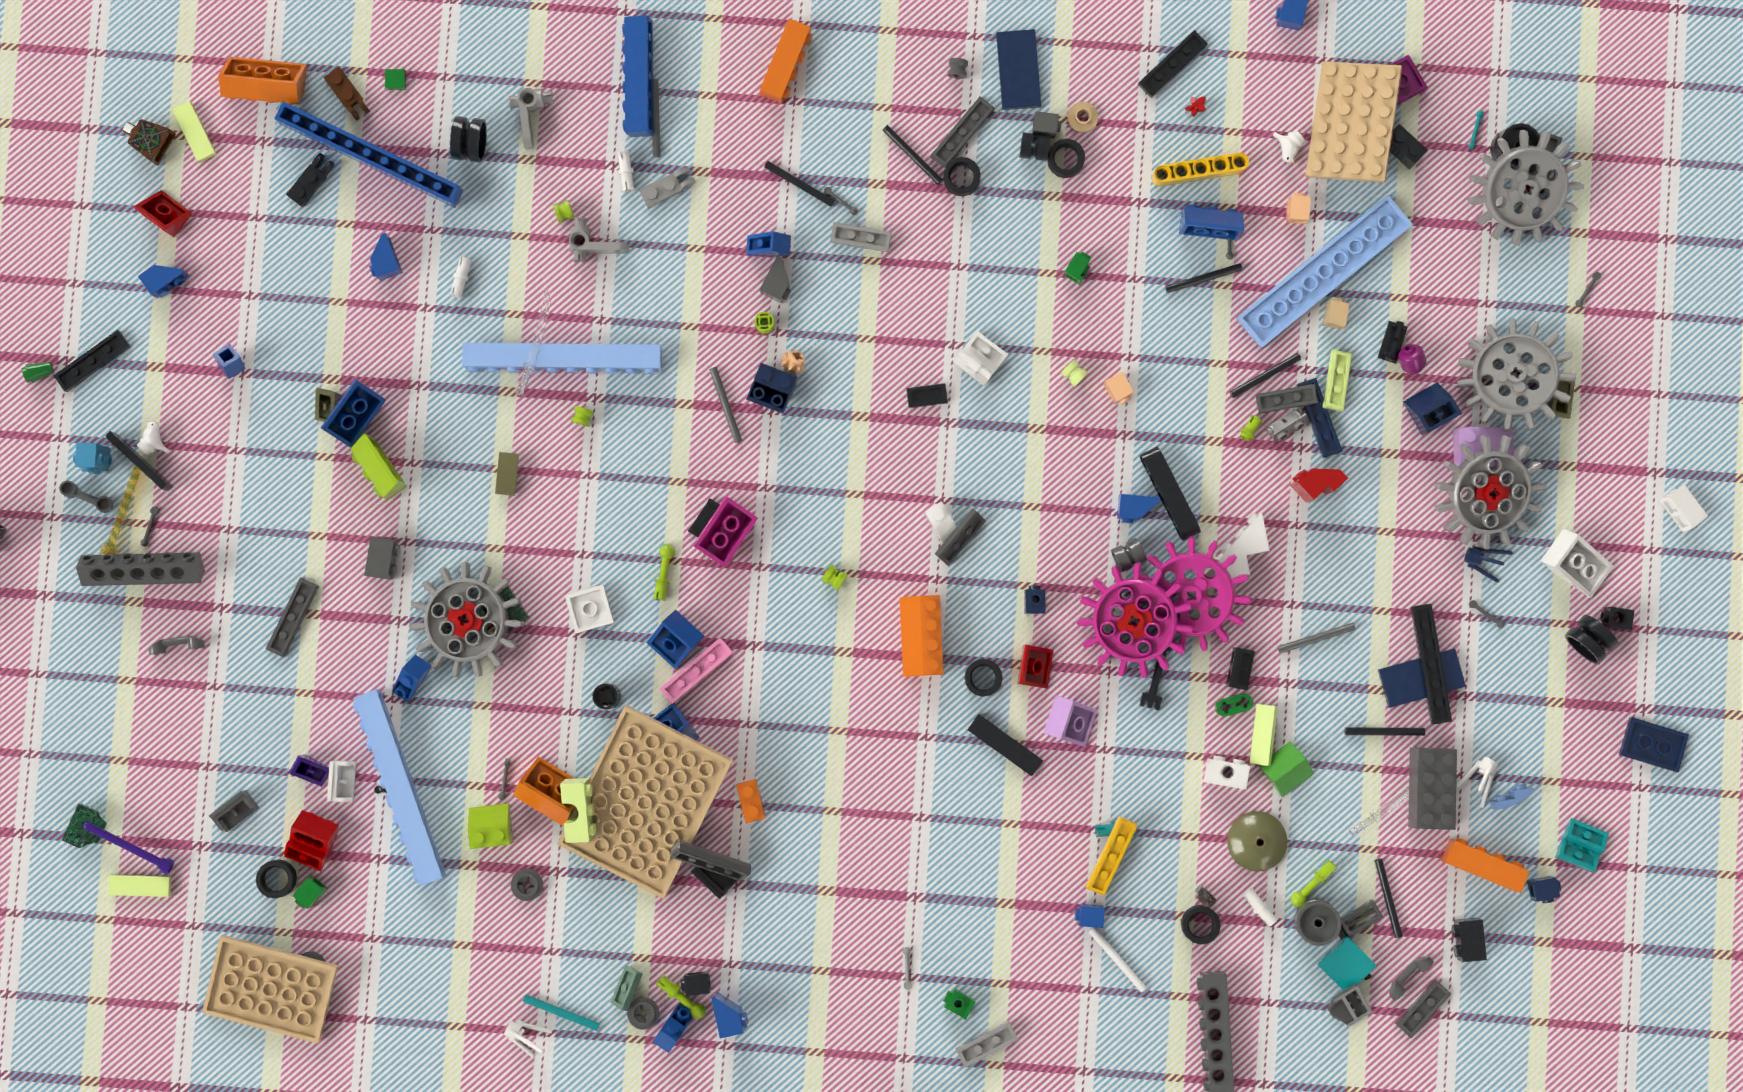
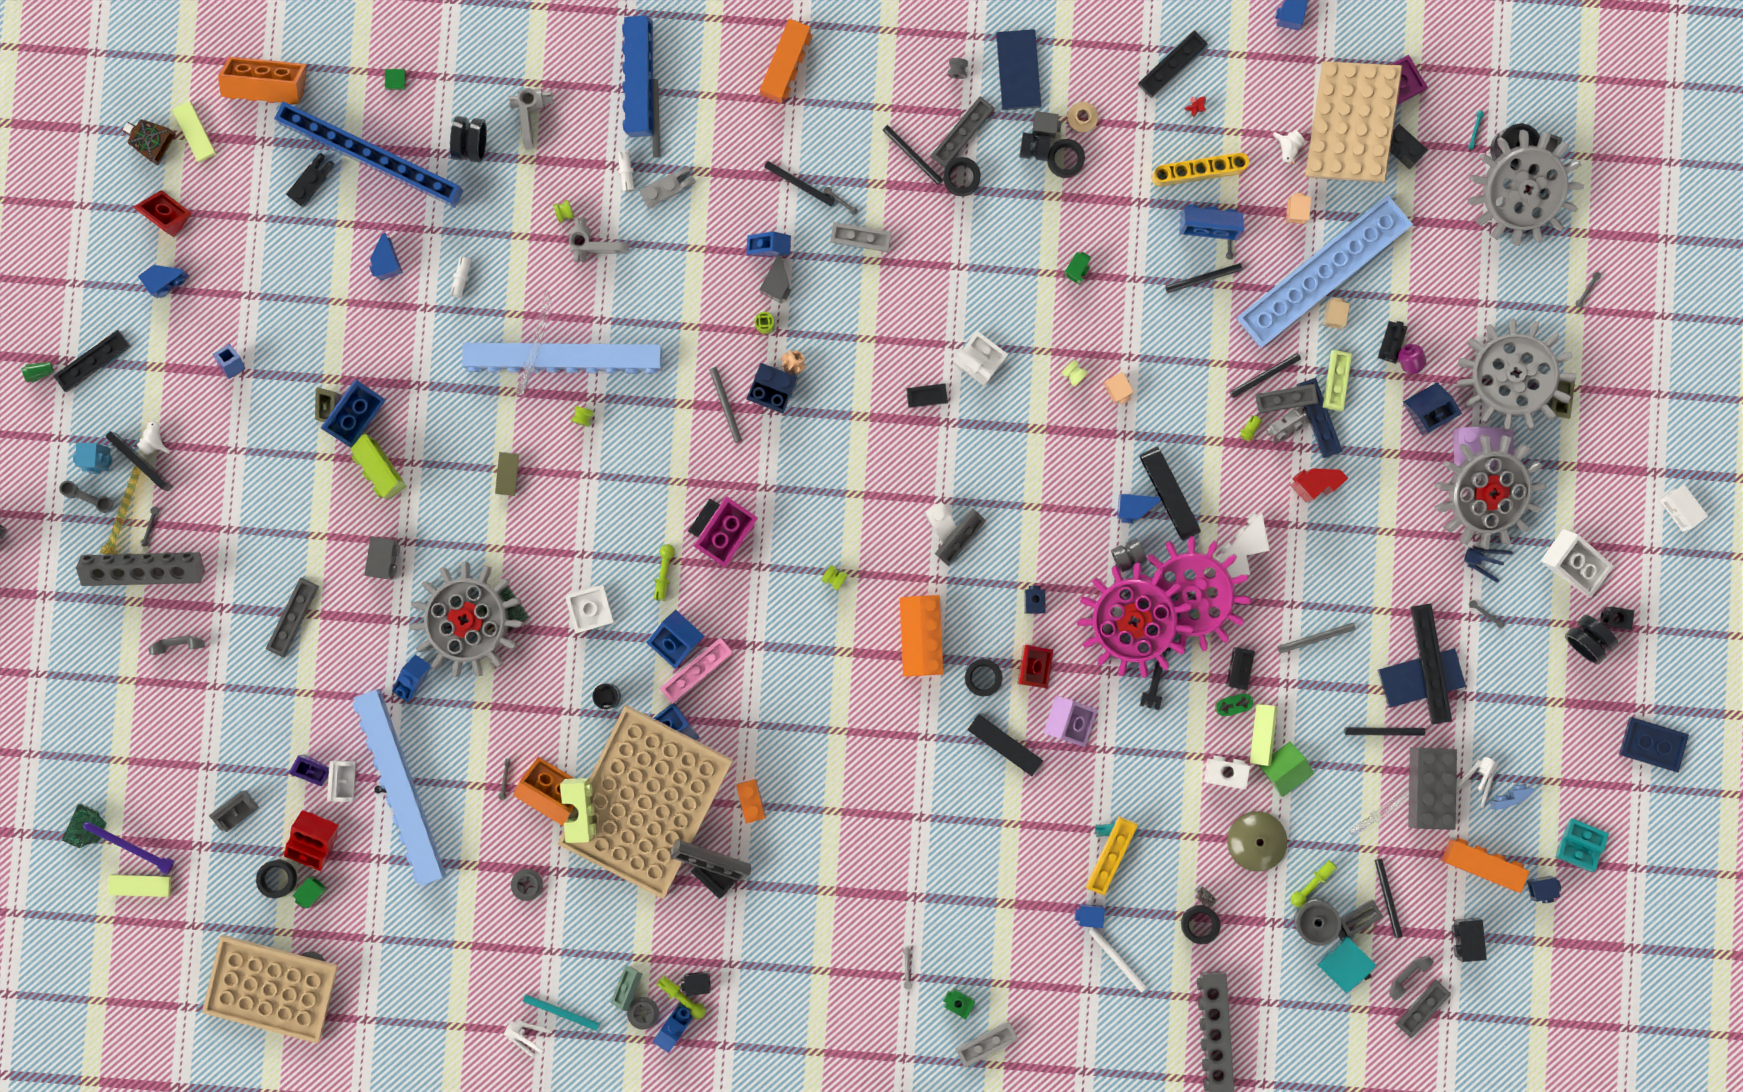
(345, 91): reddish brown hinge -> none
(490, 826): lime slope -> none
(728, 1016): blue slope -> none
(1260, 907): white pin -> none
(1349, 1006): dark grey slope -> none

